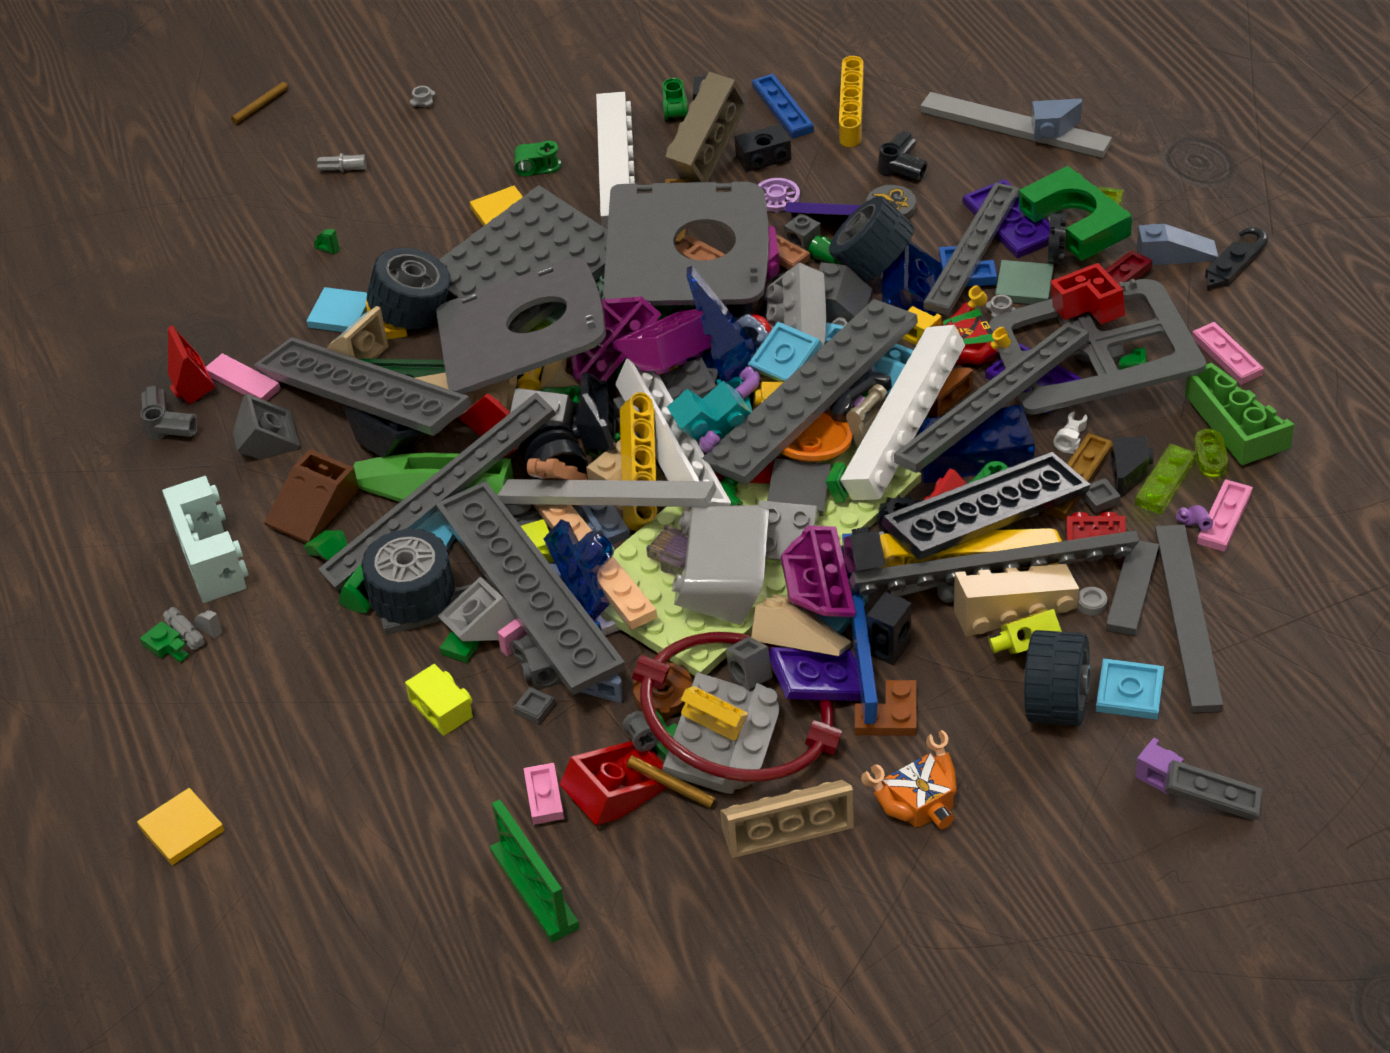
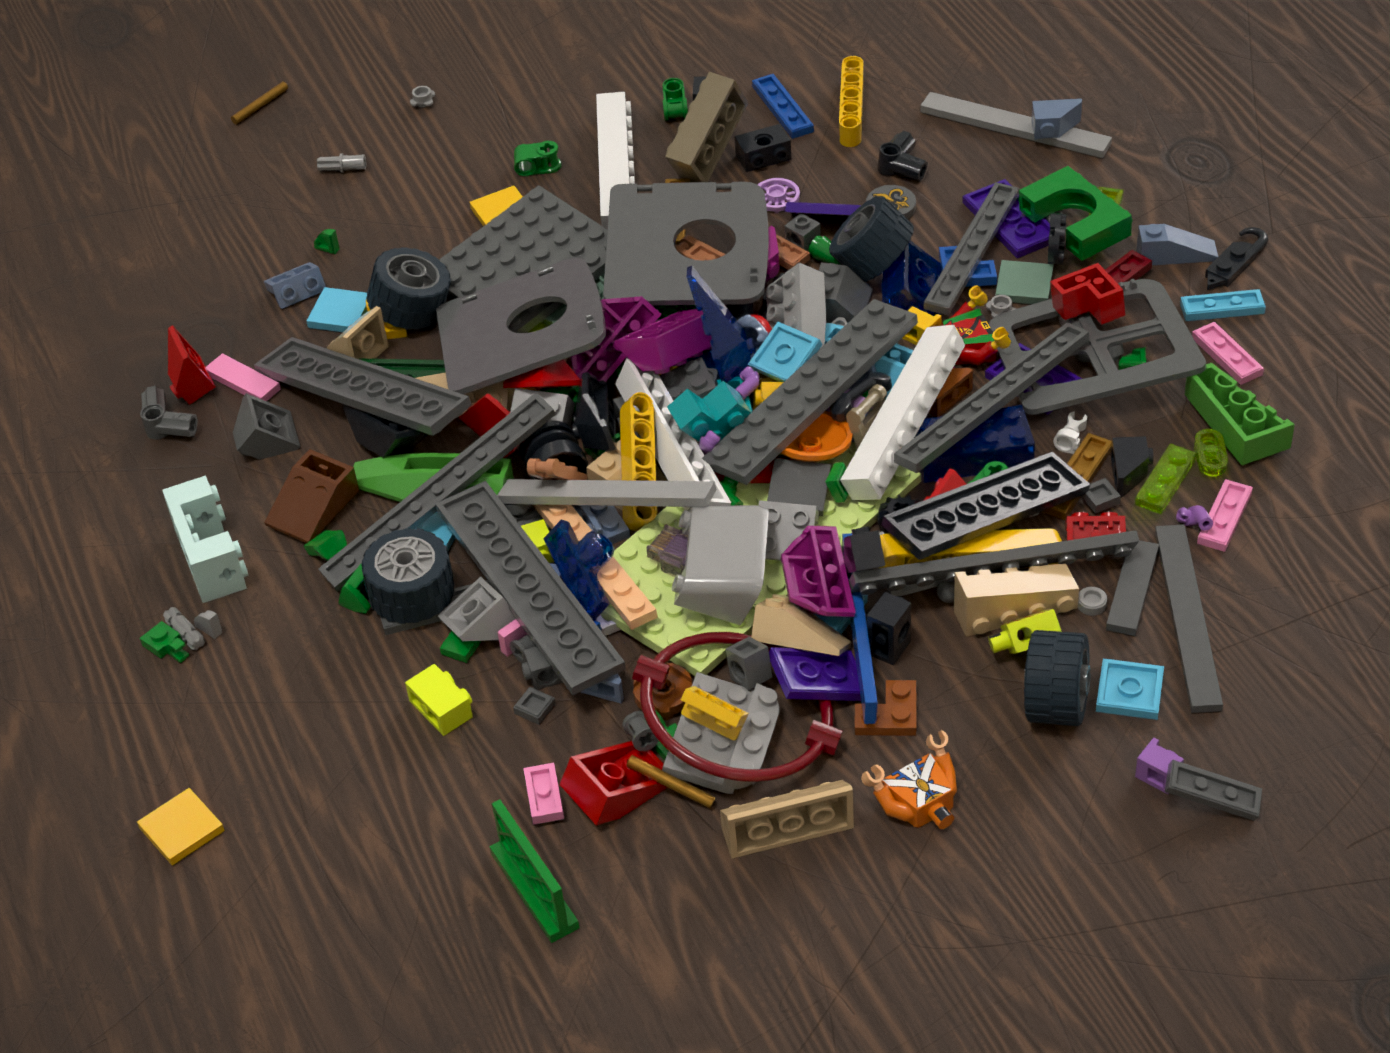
(296, 284): none -> sand blue bracket
(550, 375): none -> red slope
(1222, 305): none -> medium azure tile

